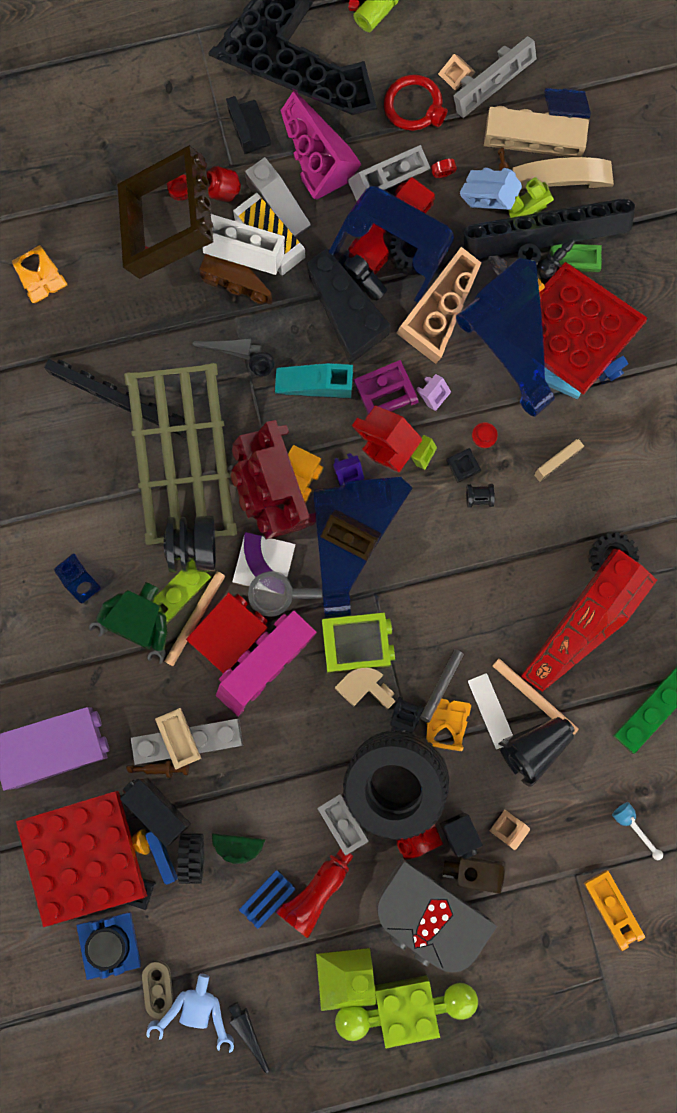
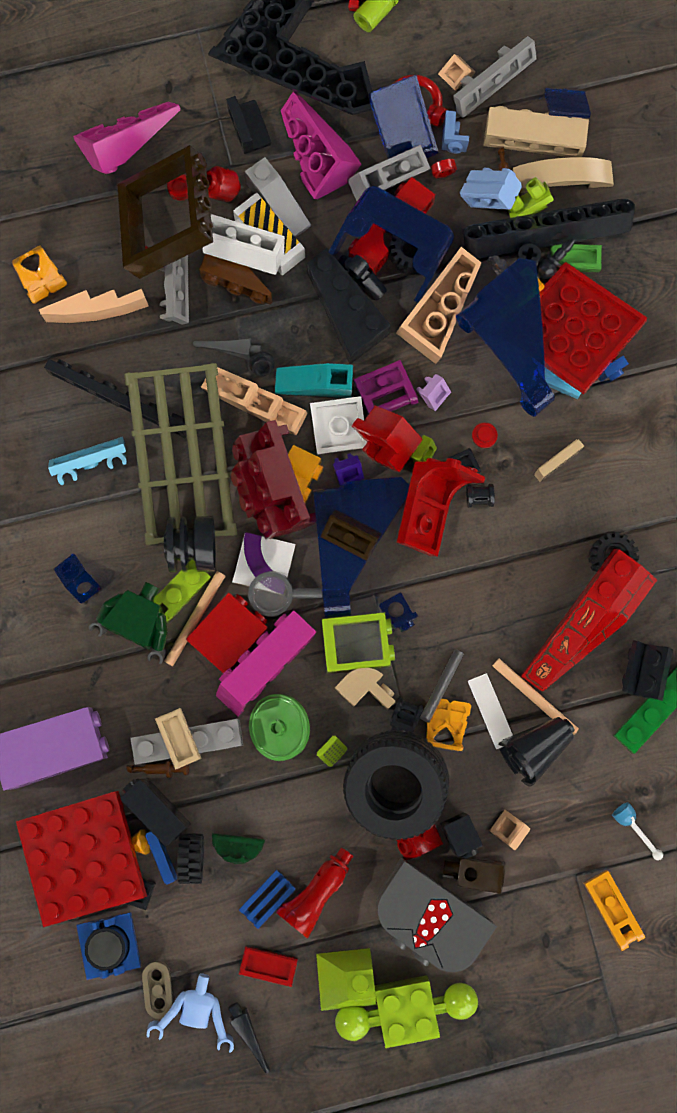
(83, 308): none -> light nougat slope
(87, 458): none -> medium azure plate
(115, 144): none -> dark pink wedge
(176, 292): none -> light grey plate
(257, 401): none -> light nougat slope
(268, 966): none -> red tile
(279, 727): none -> bright green shield
(331, 751): none -> lime slope
(333, 425): none -> white plate
(342, 825): light grey panel -> none
(403, 118): none -> clear blue piece
(403, 622): none -> clear blue bracket
(428, 502): none -> red bracket
(451, 139): none -> medium blue bracket
(647, 670): none -> black bracket

